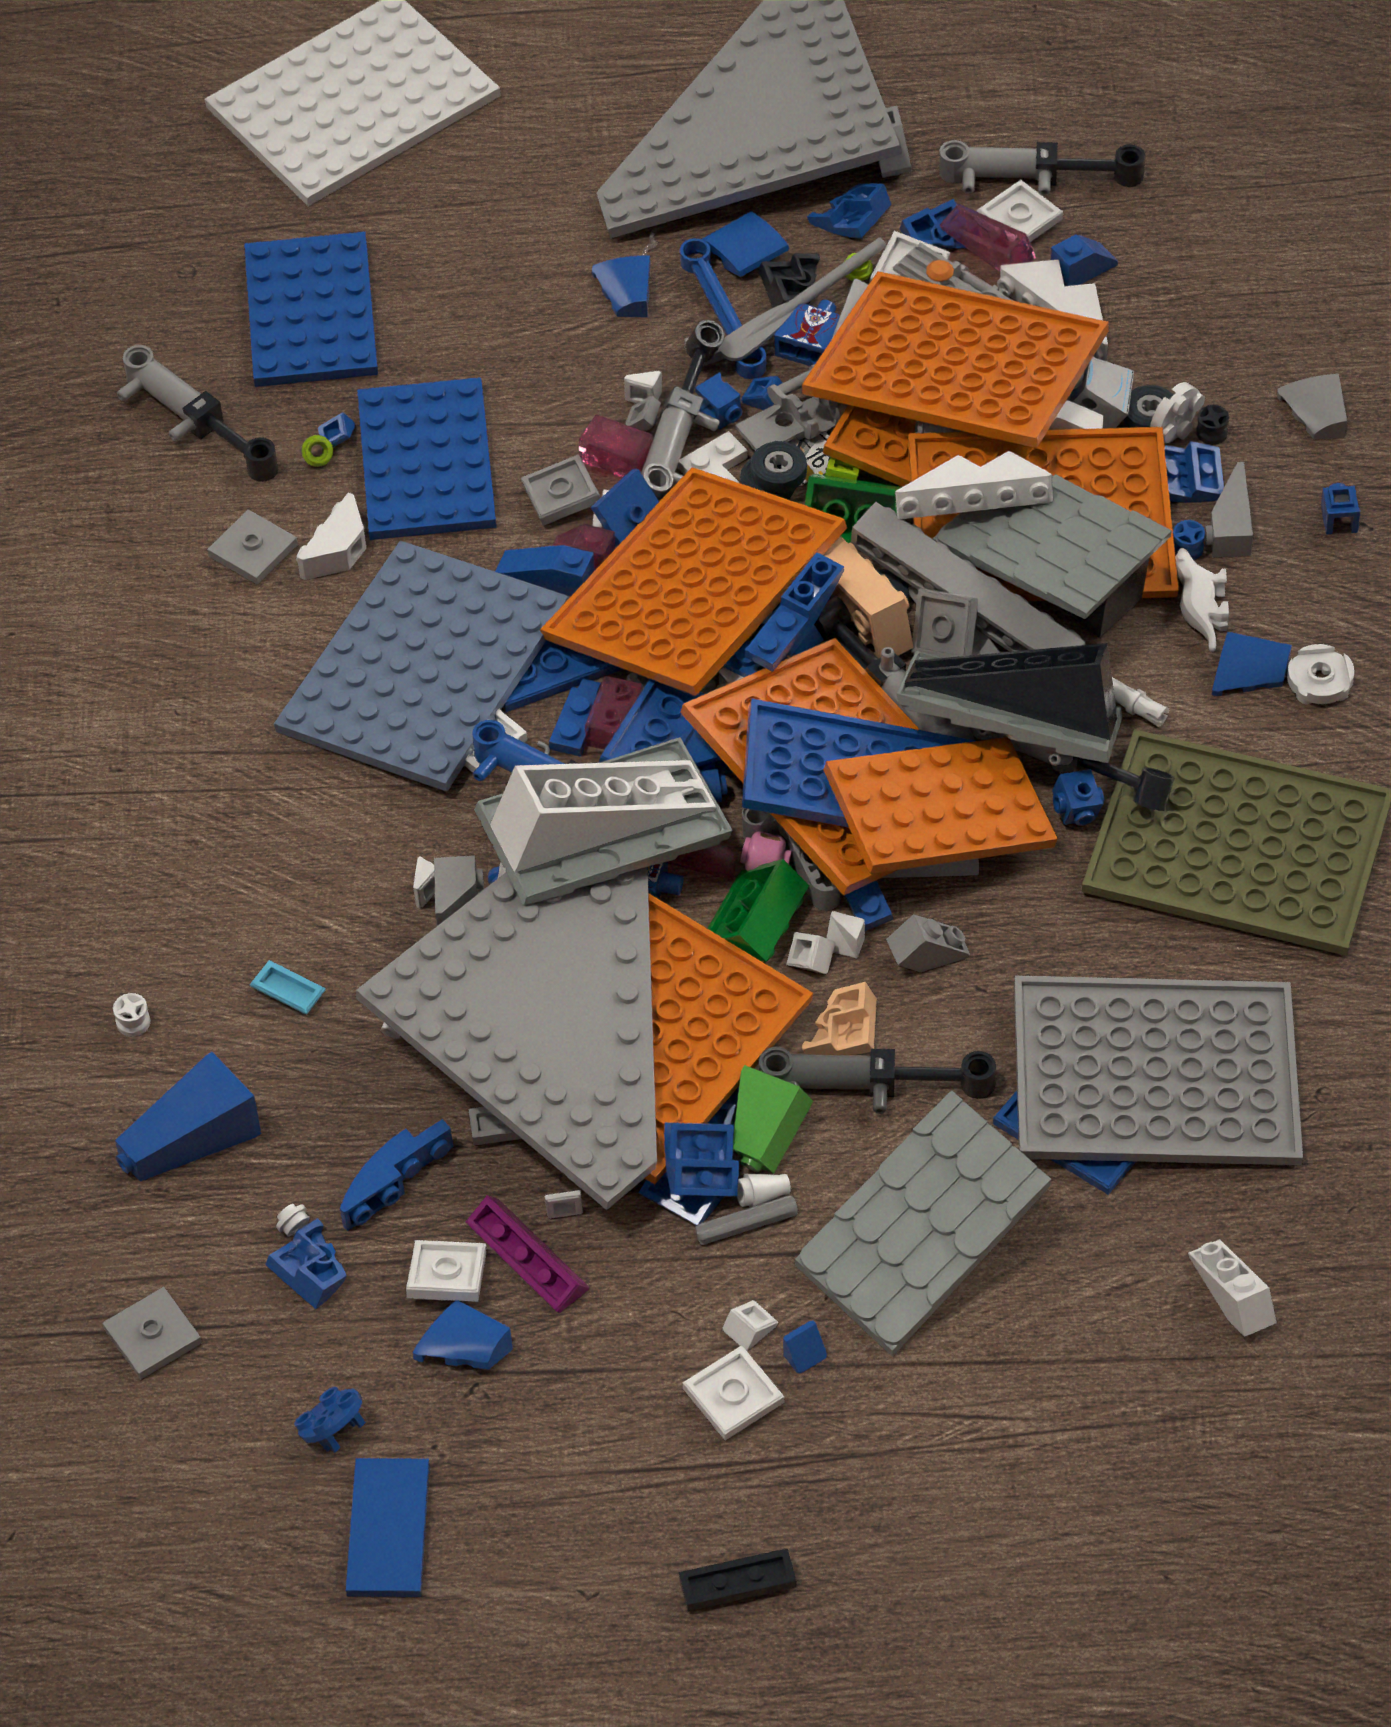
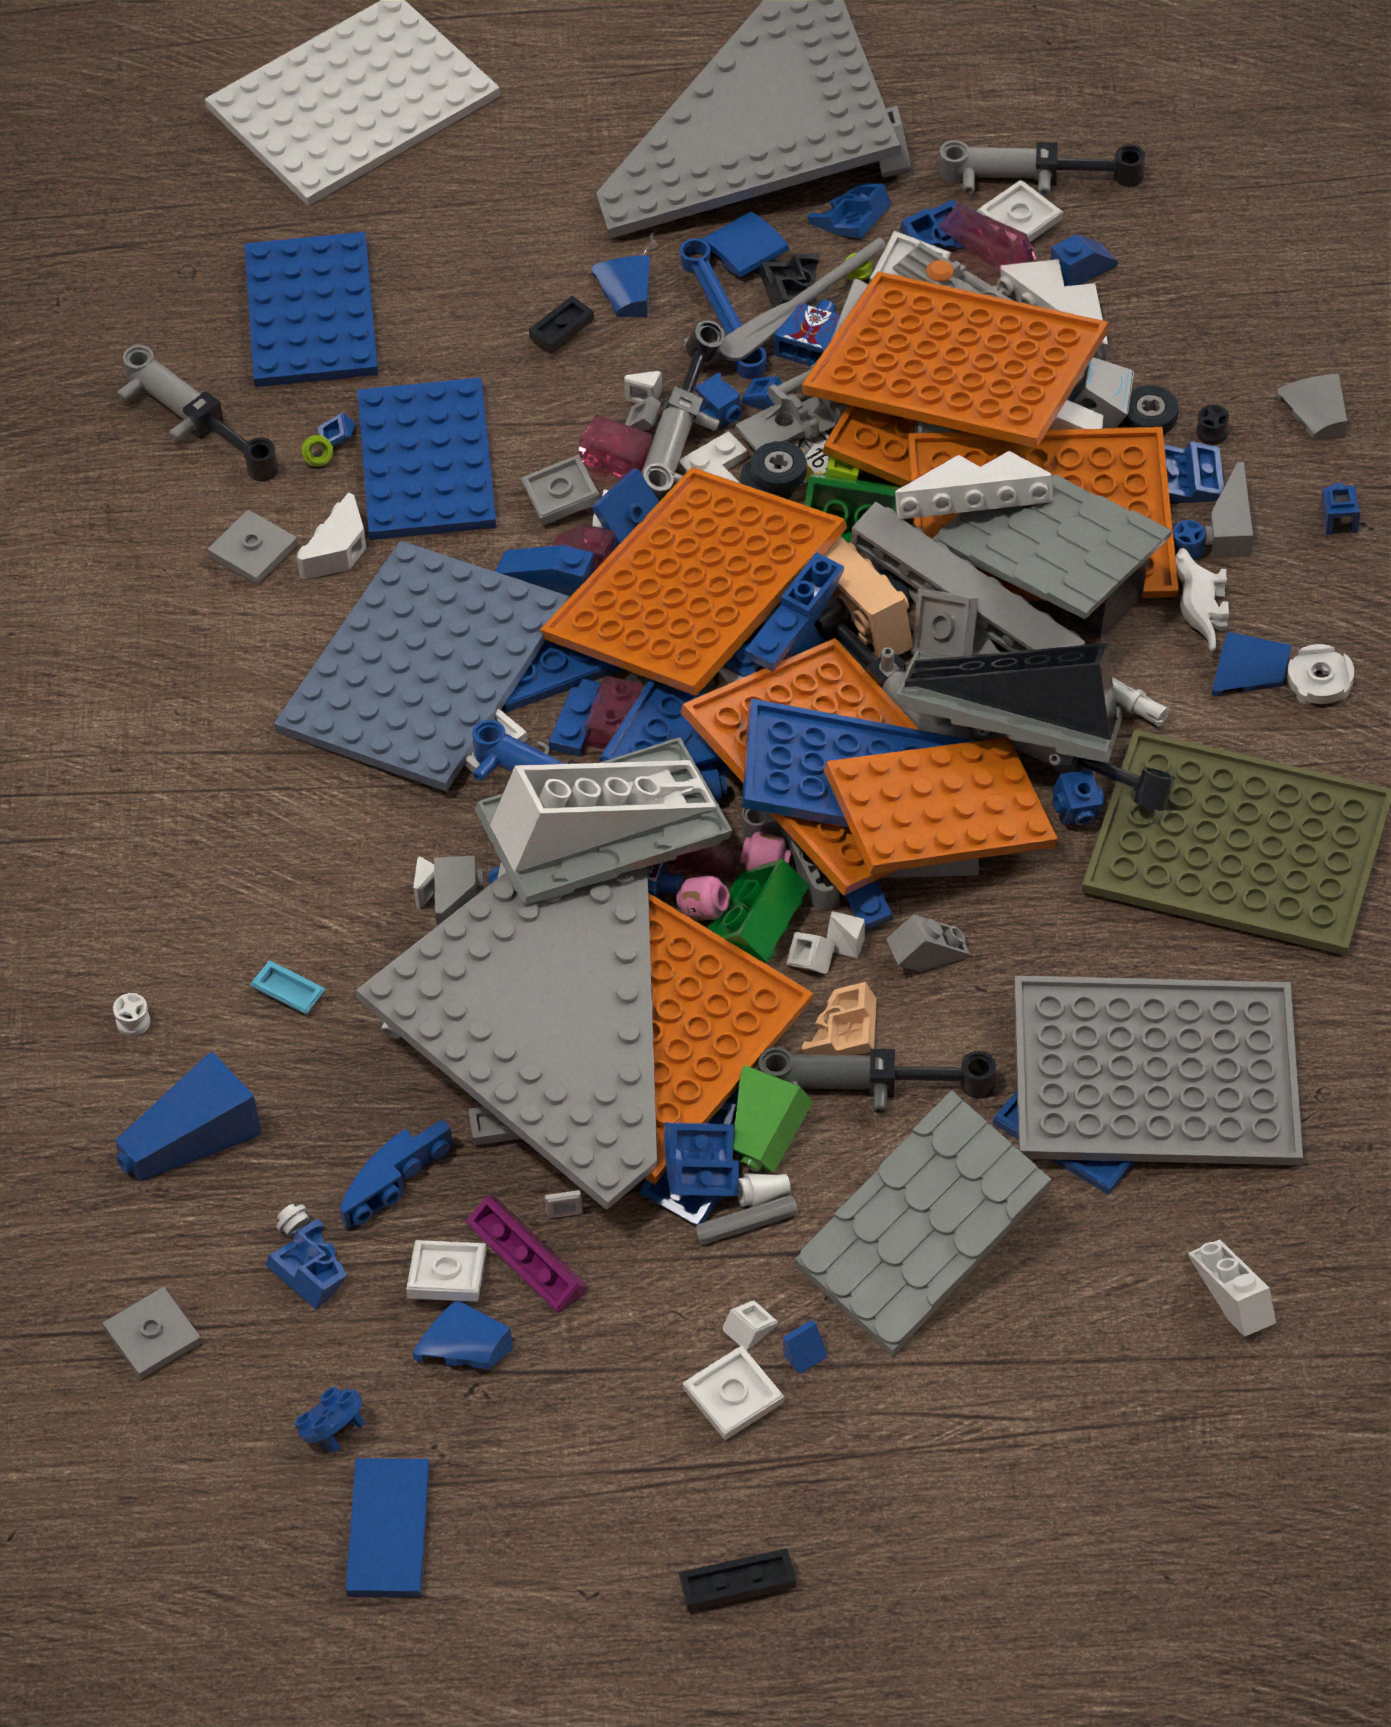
(561, 324): none -> black plate
(703, 898): none -> bright pink head
(1177, 413): white plate -> none

